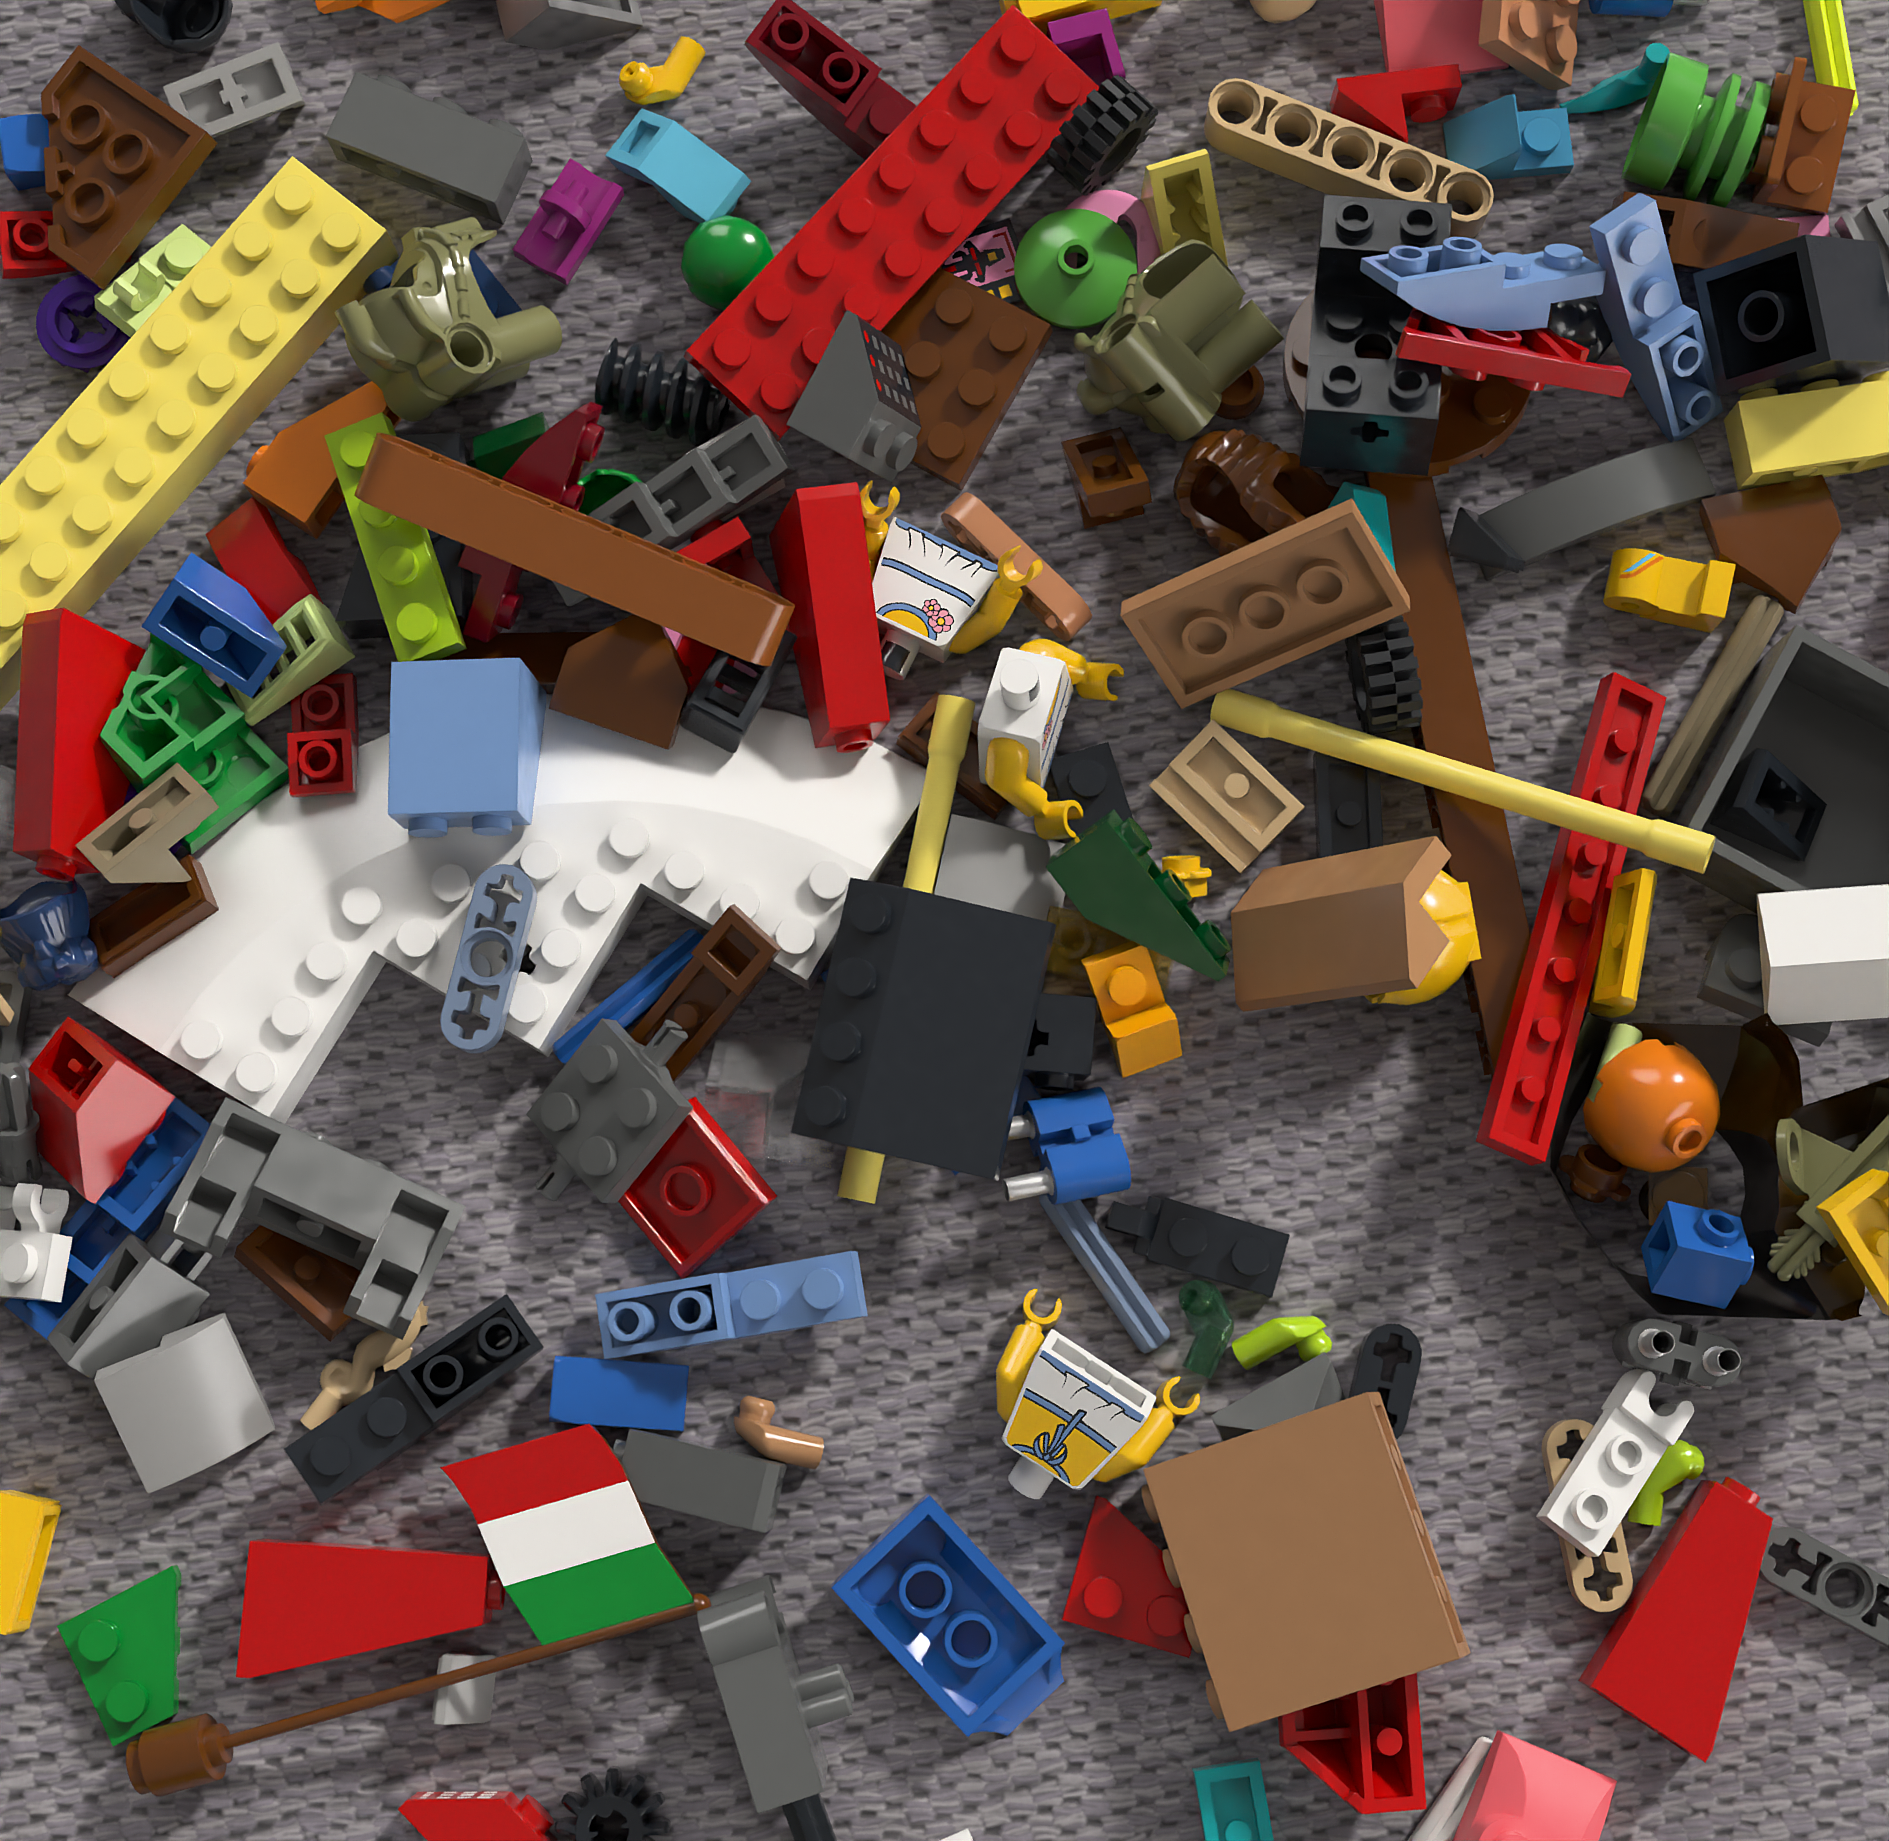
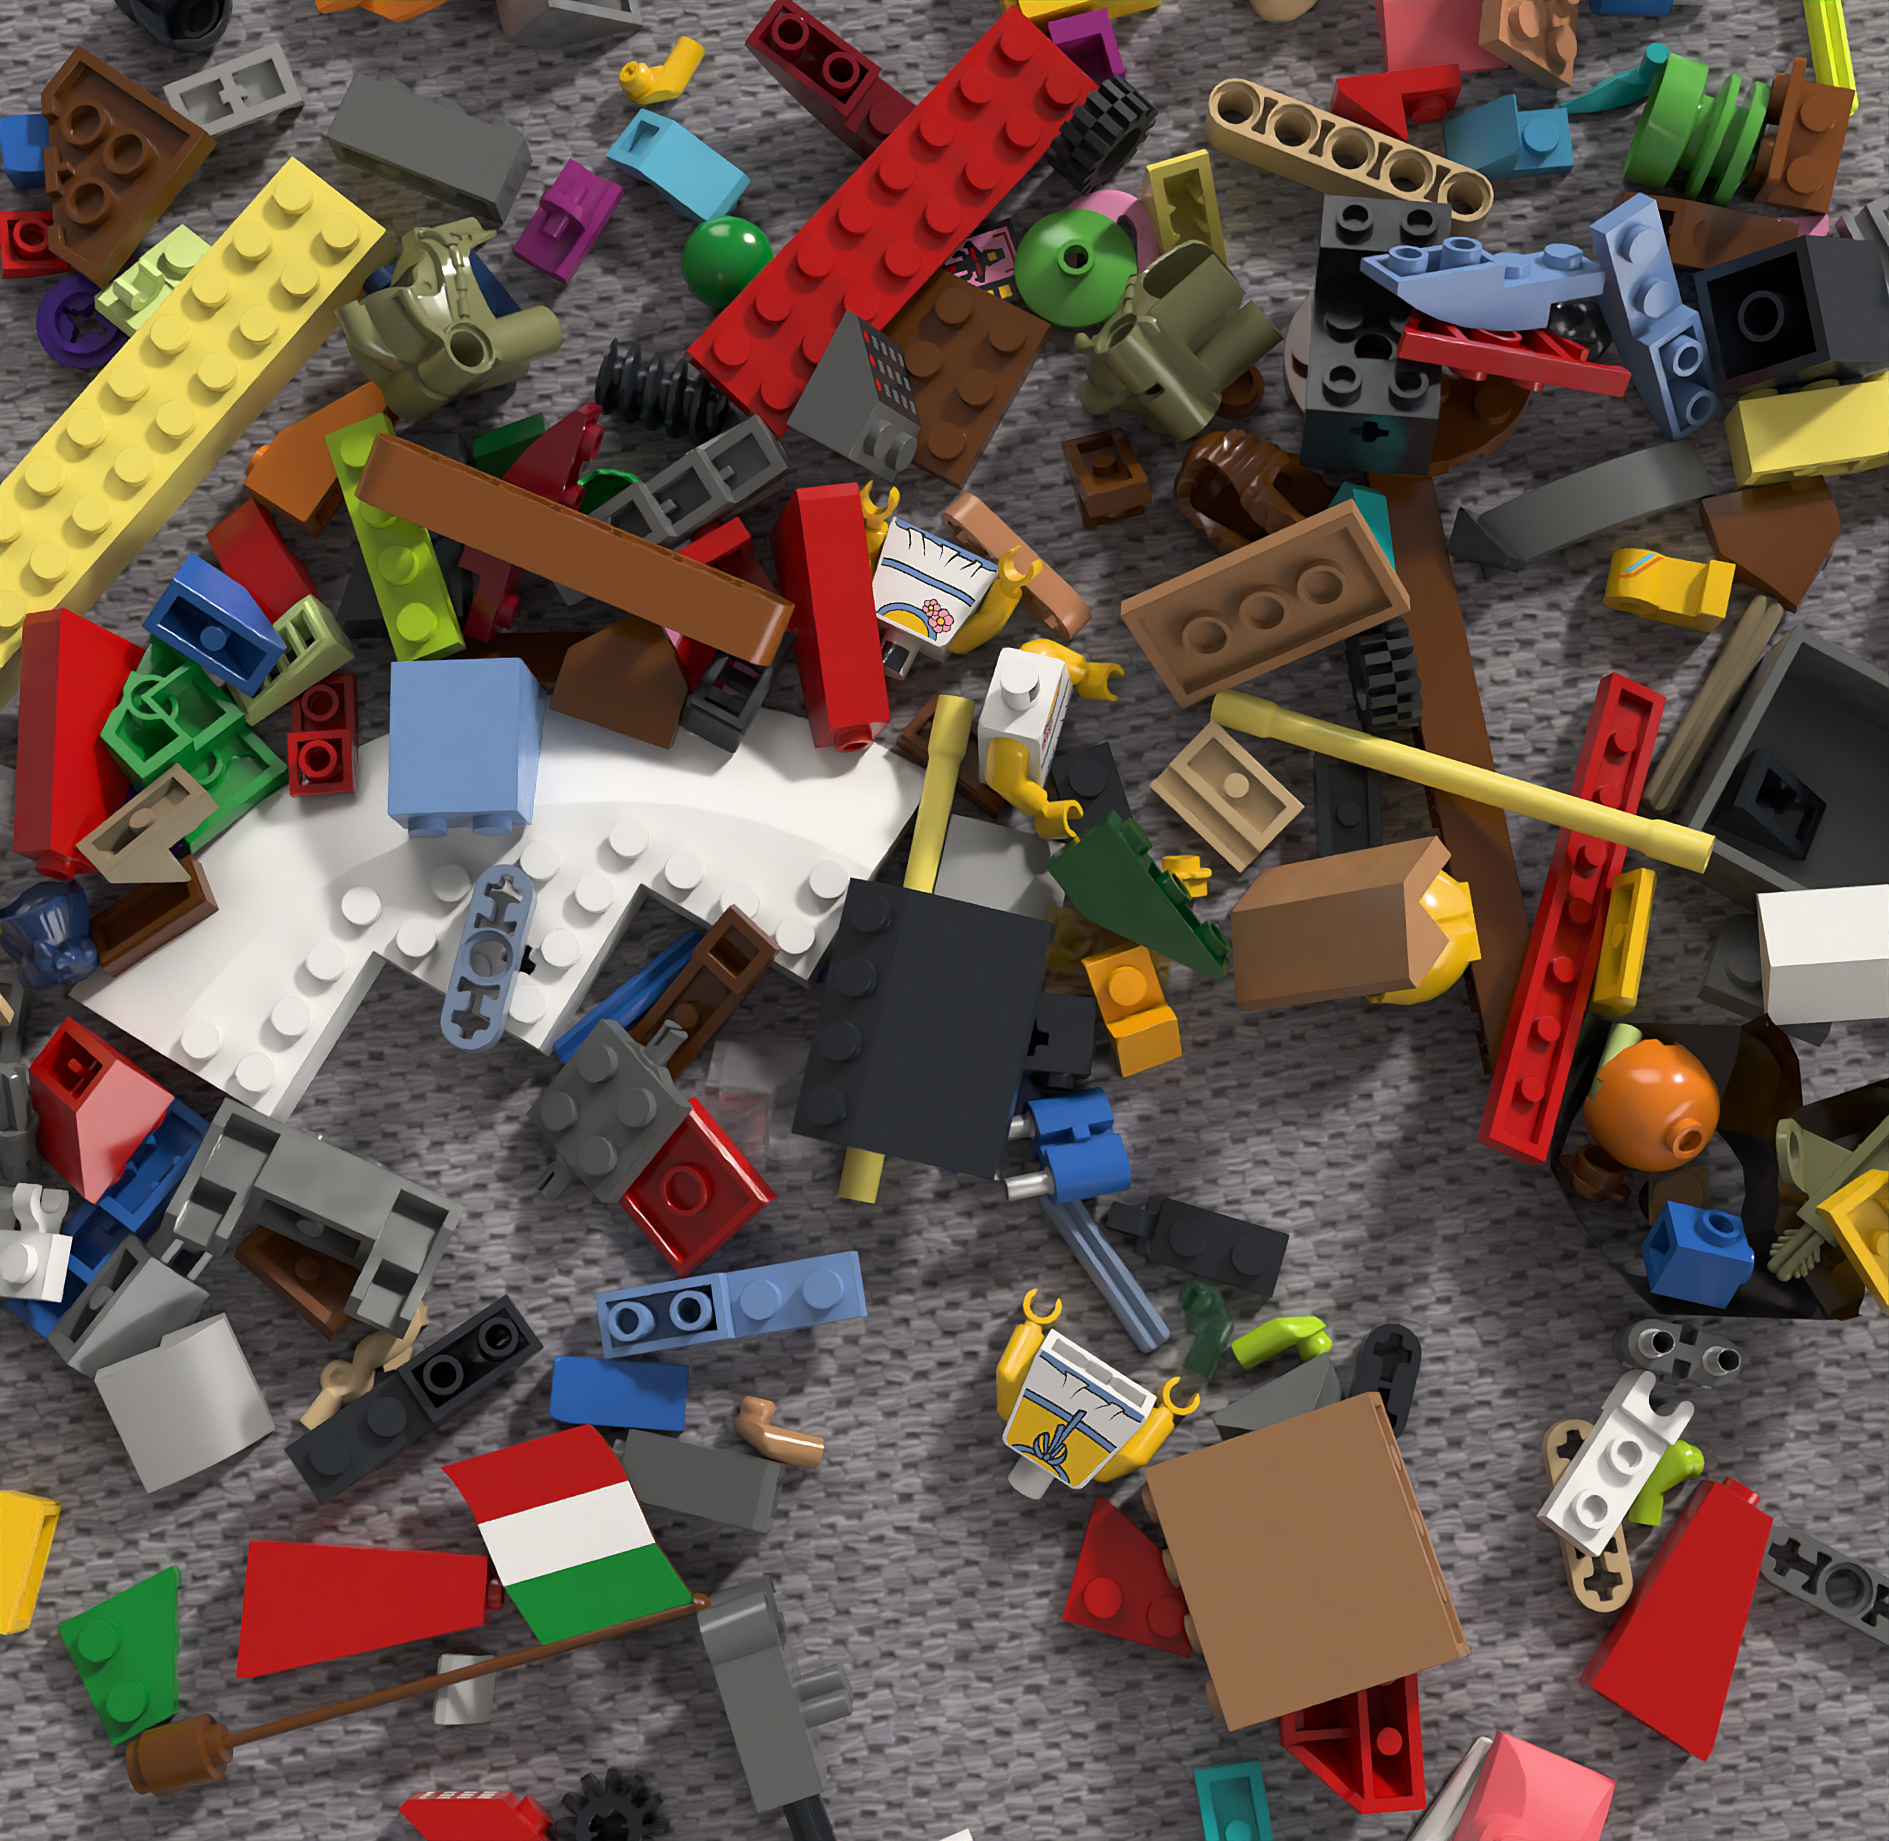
(953, 1621): blue slope -> none

